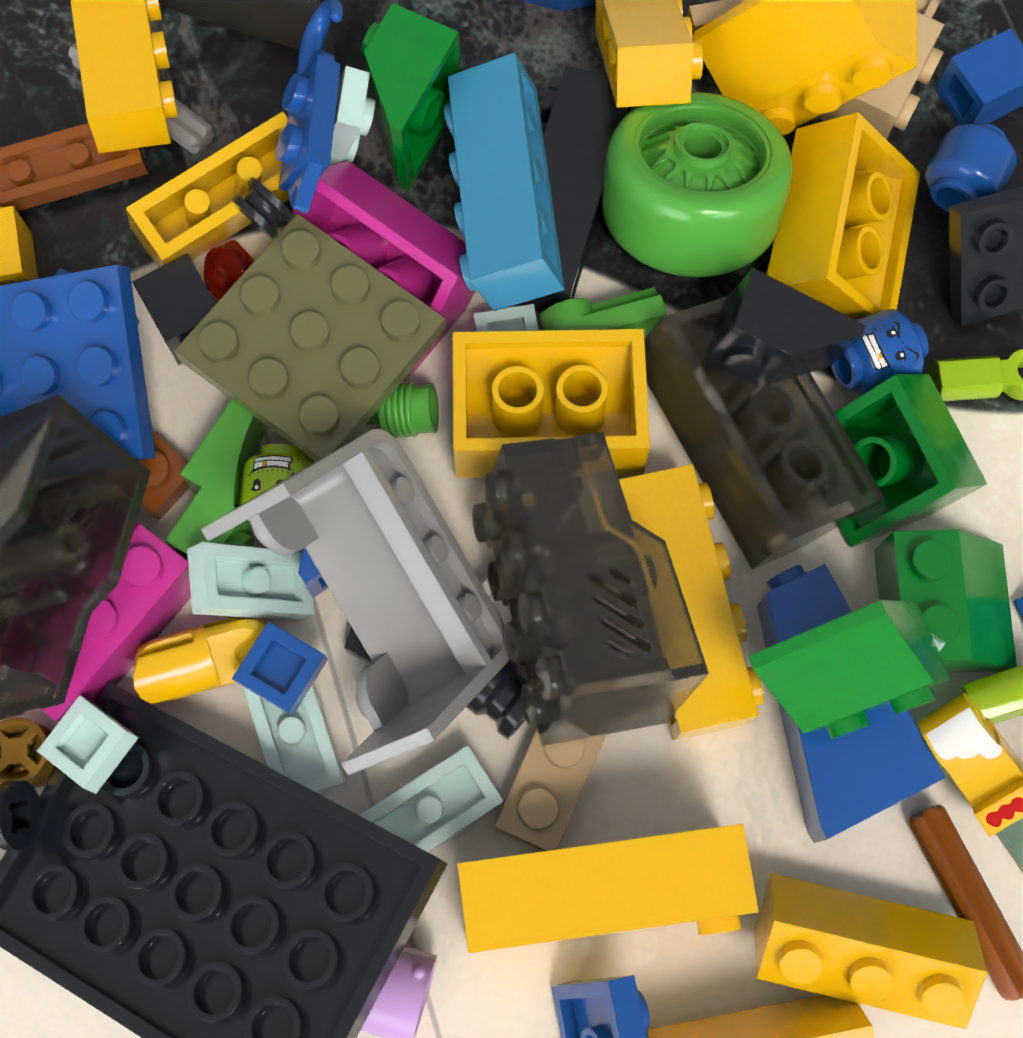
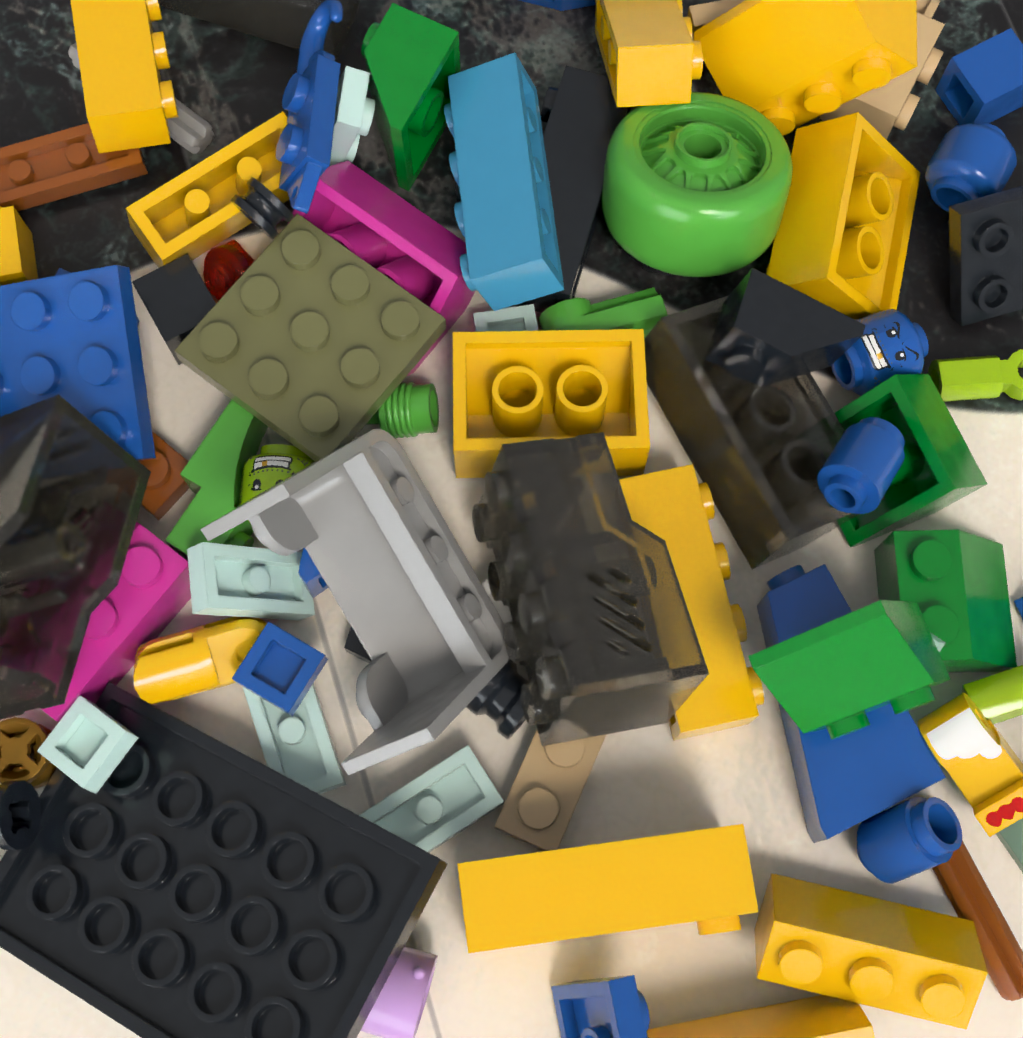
(862, 466): none -> blue brick
(908, 839): none -> blue brick

